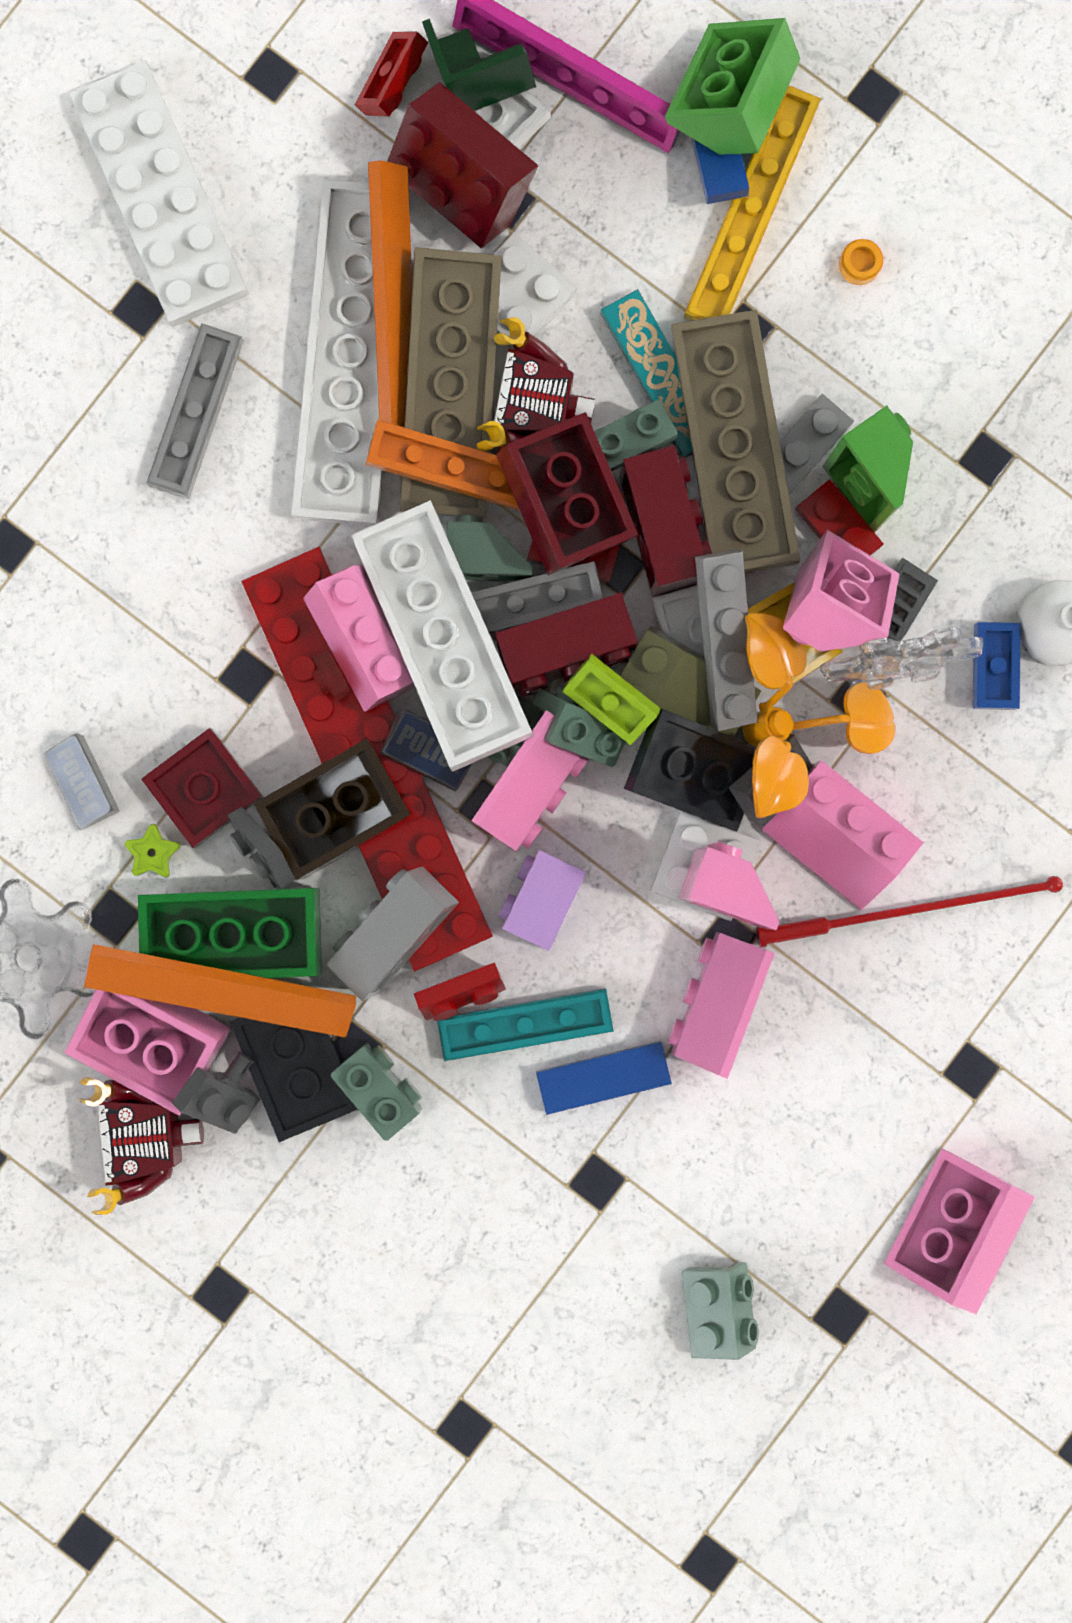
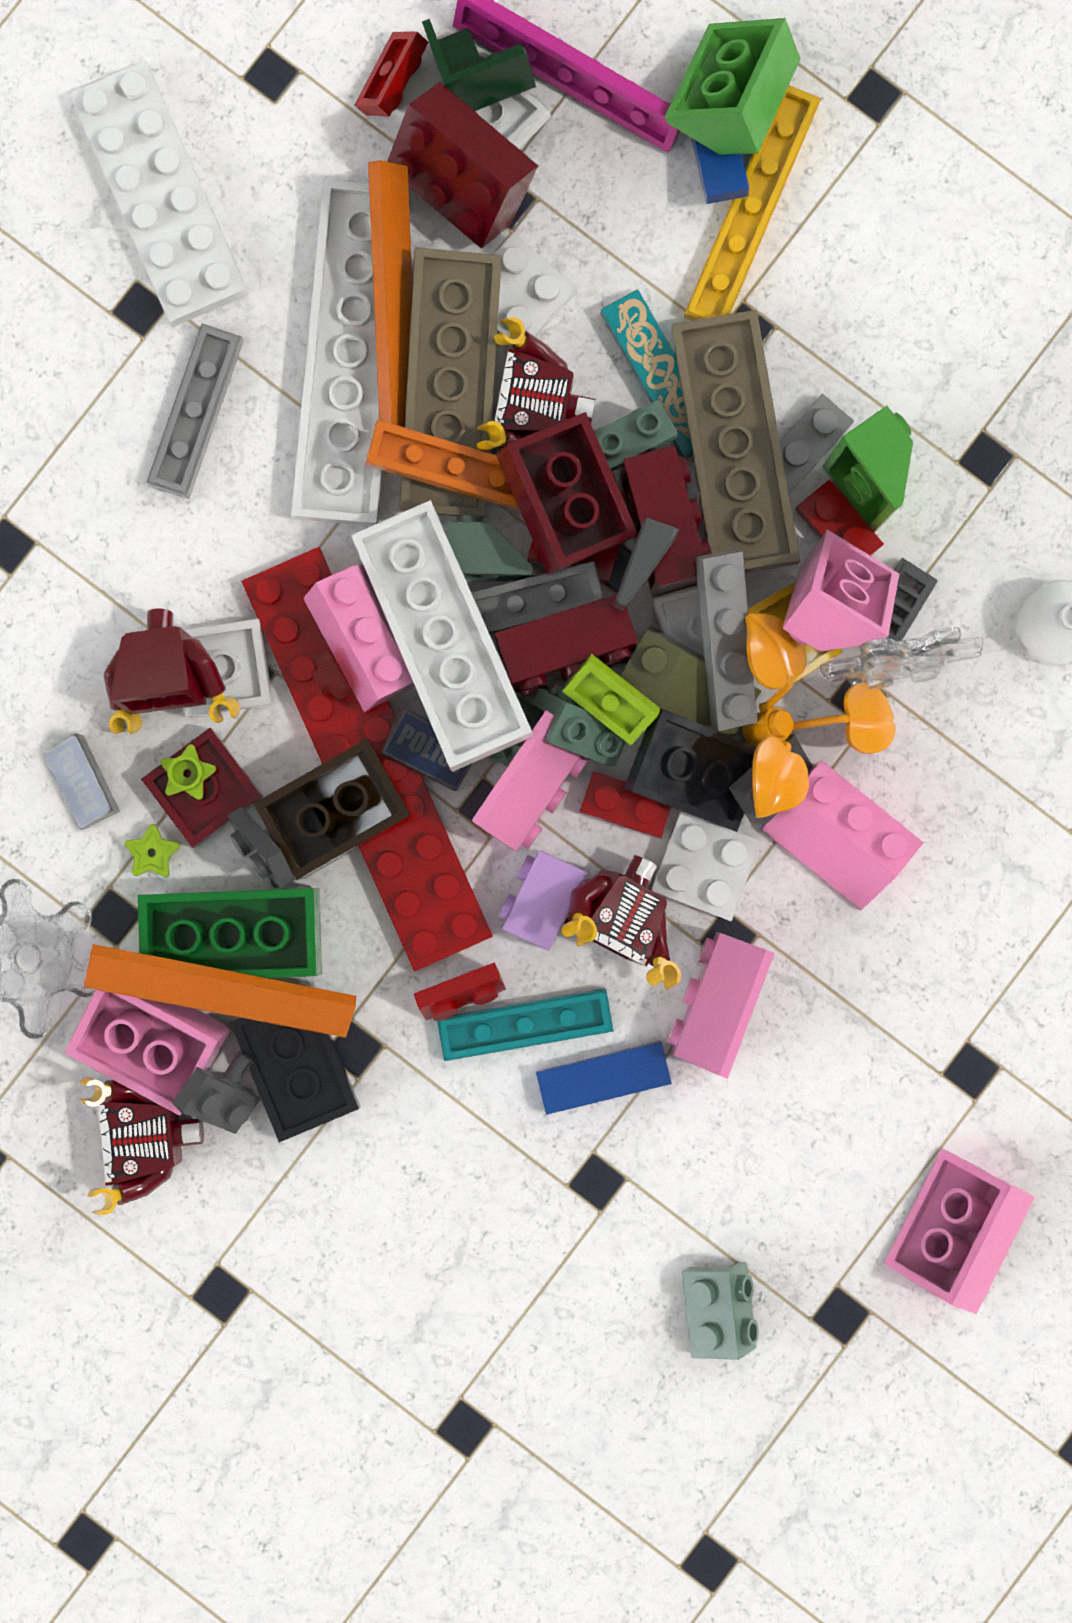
(162, 672): none -> dark red torso
(175, 769): none -> lime plate
(241, 661): none -> white plate
(377, 1091): sand green bracket -> none
(390, 932): light grey brick -> none
(612, 803): none -> red plate
(624, 919): none -> torso
(650, 547): none -> dark grey slope
(728, 886): bright pink slope -> none
(822, 925): red piece -> none
(861, 261): light orange tile -> none
(998, 668): blue plate -> none

